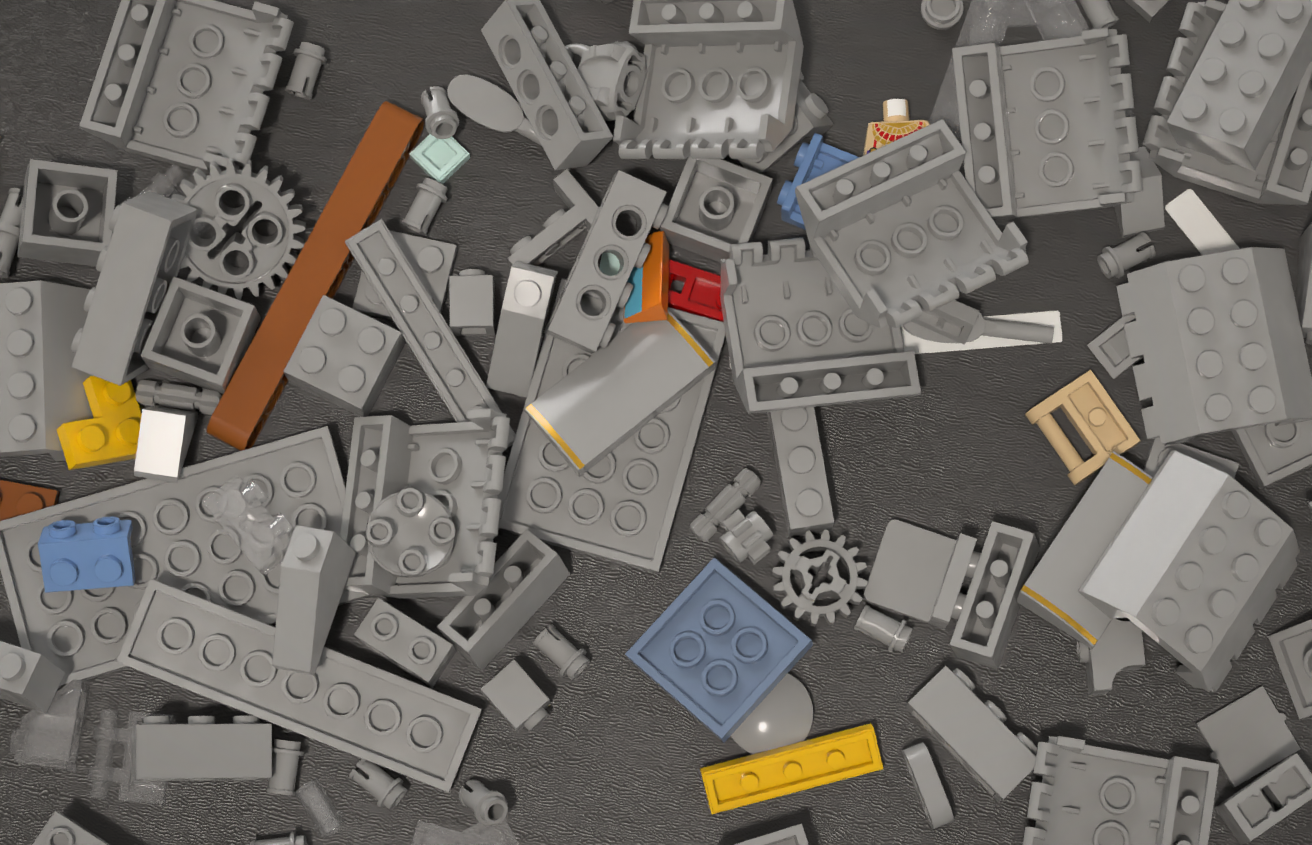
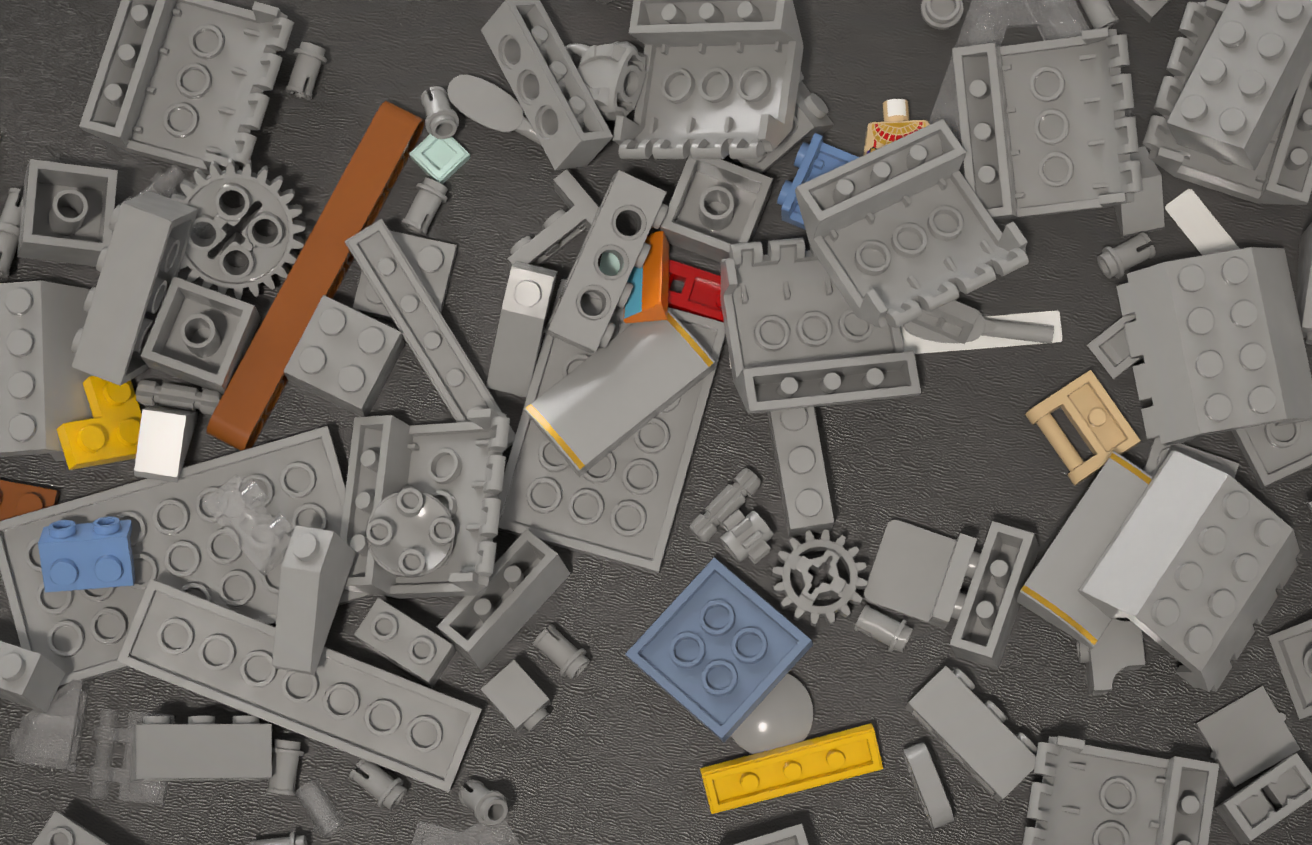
(472, 303): light grey brick -> none

